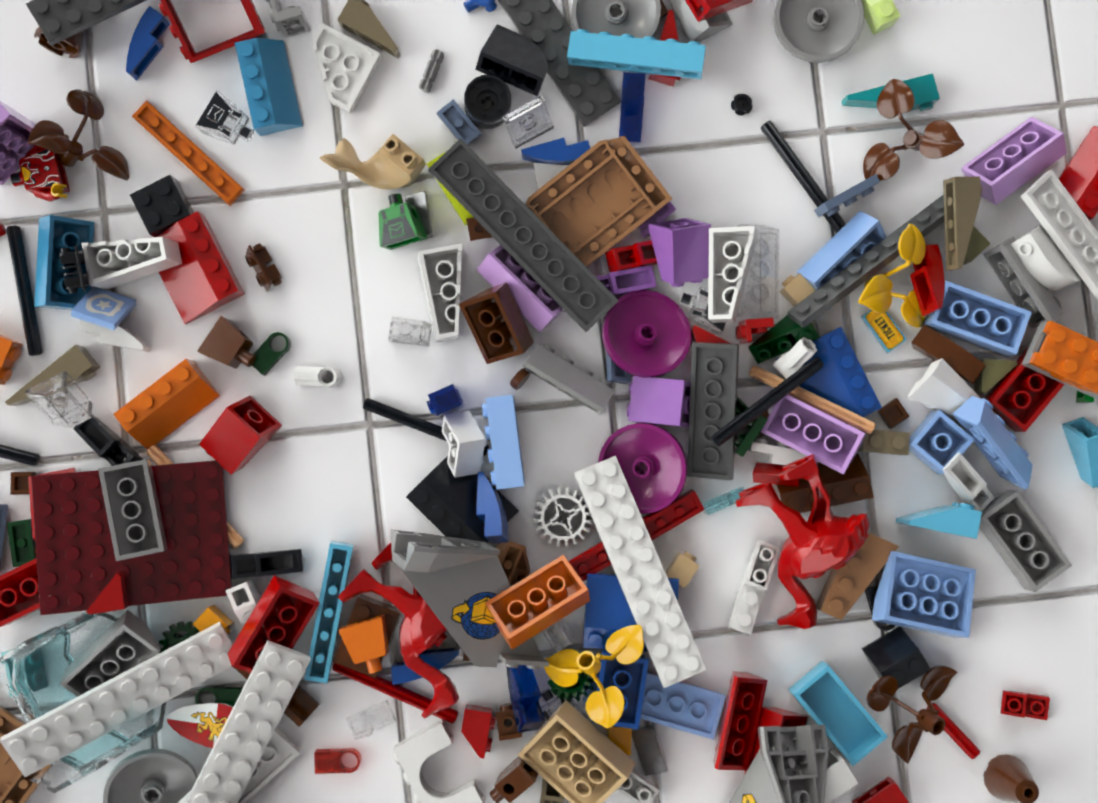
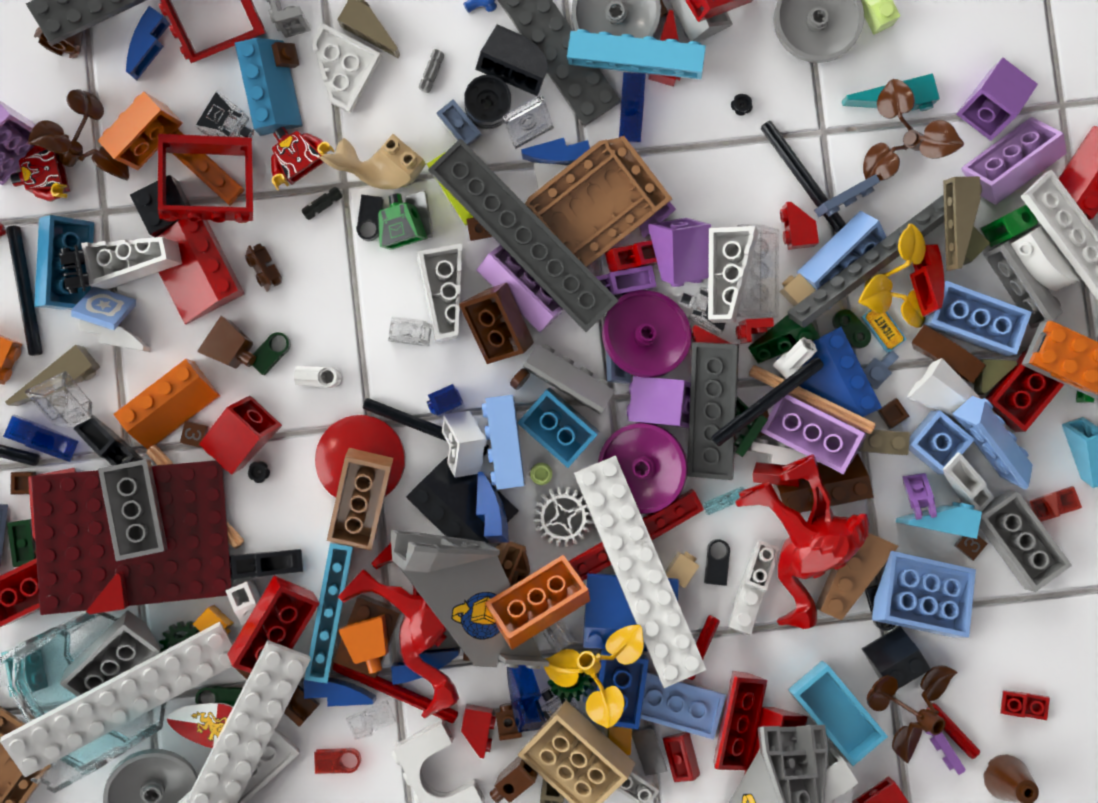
(40, 438): none -> clear blue slope
(135, 132): none -> orange brick
(193, 433): none -> reddish brown tile
(204, 145): none -> red window
(252, 471): none -> black plate
(285, 55): none -> reddish brown plate
(295, 156): none -> red torso
(321, 203): none -> pearl dark grey axle
(338, 692): none -> blue slope
(359, 499): none -> medium nougat brick
(363, 434): none -> red dish
(369, 212): none -> black piece
(541, 473): none -> yellowish green plate
(558, 427): none -> dark azure slope
(681, 757): none -> red slope
(706, 636): none -> red axle
(717, 569): none -> black piece
(799, 227): none -> red slope
(852, 328): none -> dark green plate
(878, 371): none -> sand blue plate
(919, 494): none -> medium lavender hinge
(950, 759): none -> medium lavender hinge
(970, 546): none -> reddish brown tile
(997, 99): none -> medium lavender slope
(1014, 222): none -> green torso
(1055, 503): none -> clear red slope

